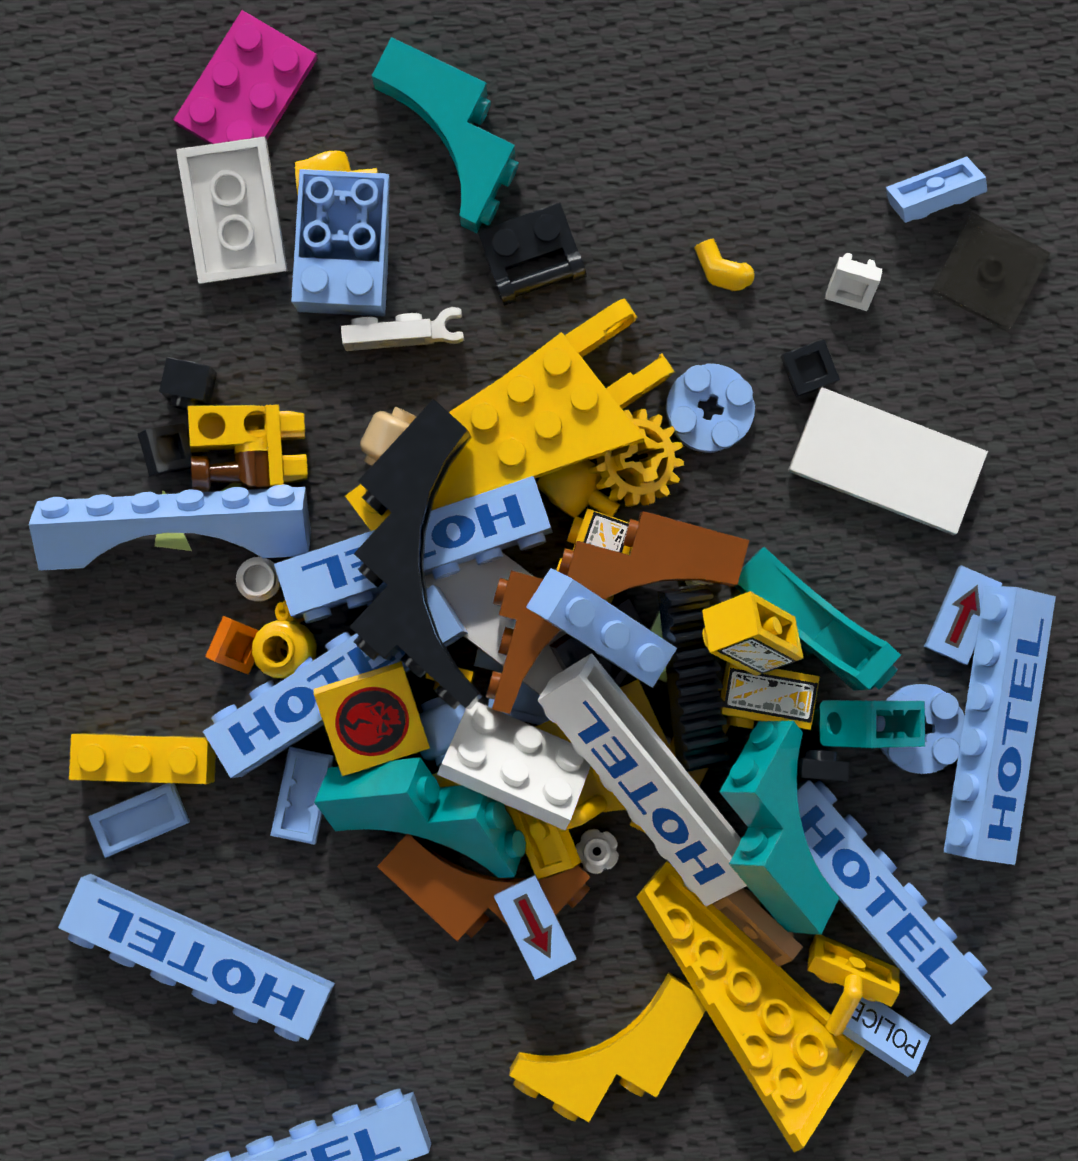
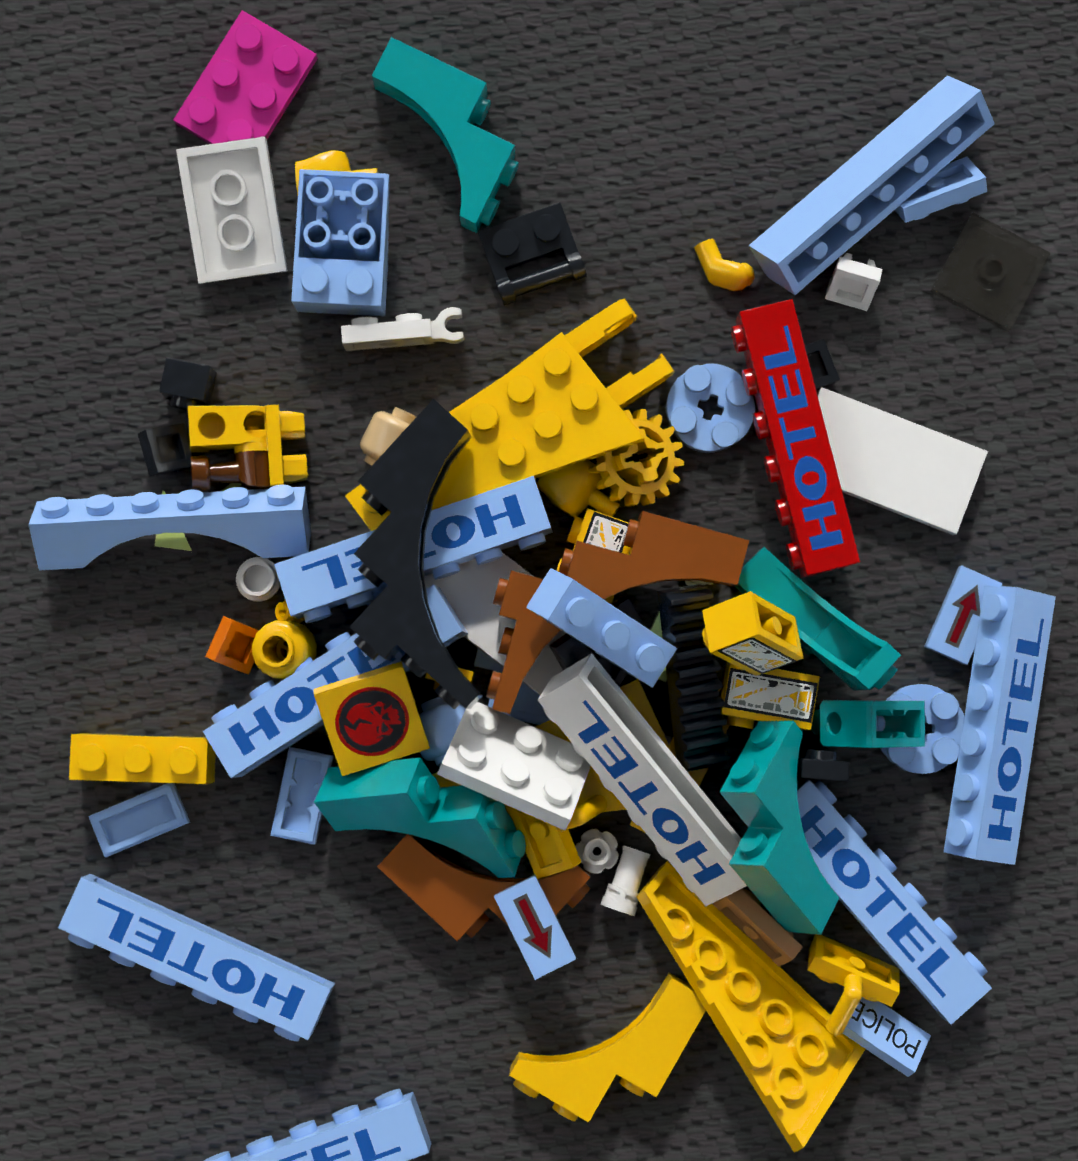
(626, 882): none -> white pin
(795, 439): none -> red brick
(872, 184): none -> light blue brick

